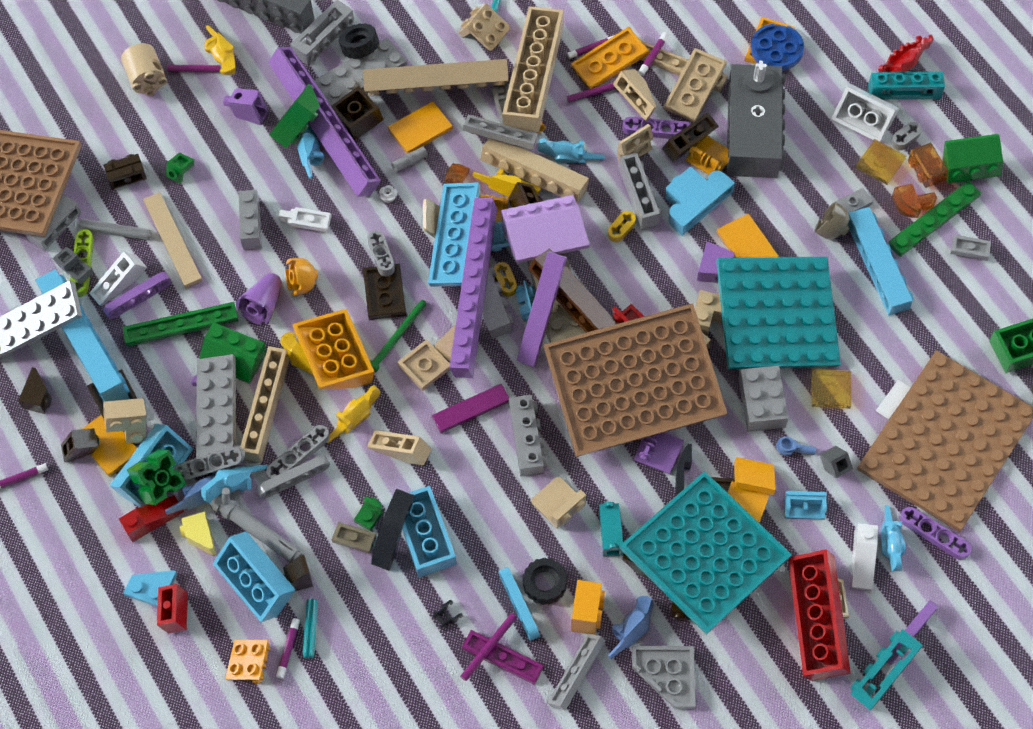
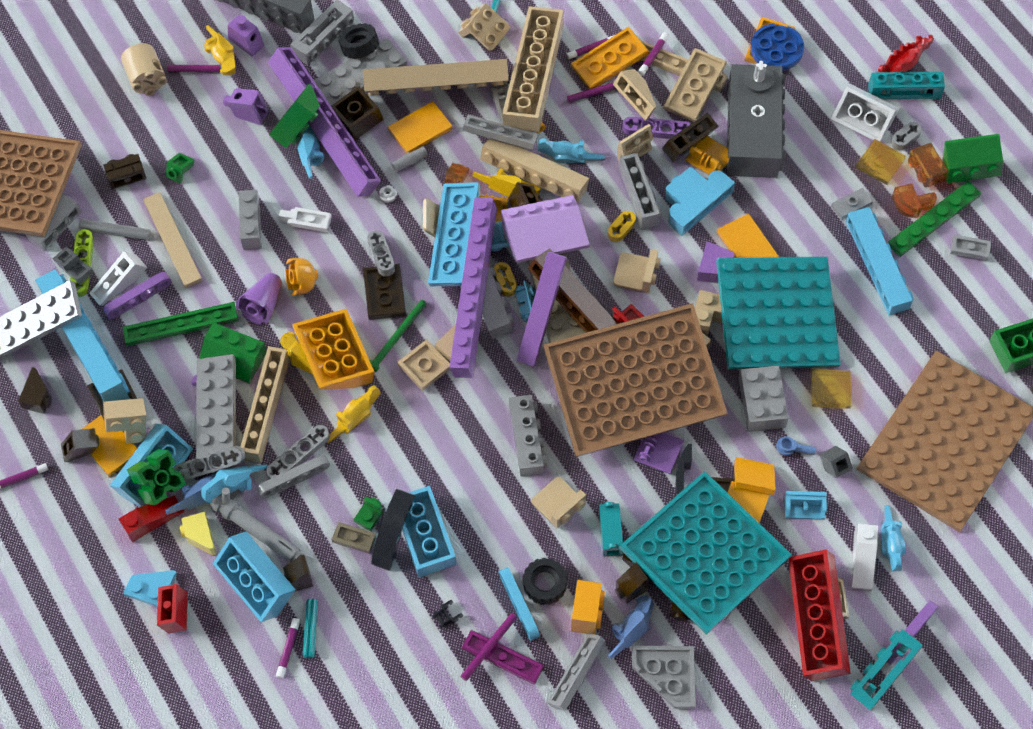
(241, 32): none -> medium lavender torso
(248, 660): light orange hinge -> none
(400, 446): tan slope -> none
(470, 408): magenta tile -> none
(631, 584): none -> dark brown slope
(637, 271): none -> tan bracket
(834, 222): dark tan cylinder -> none
(893, 399): white sticker -> none
(937, 530): medium lavender beam -> none

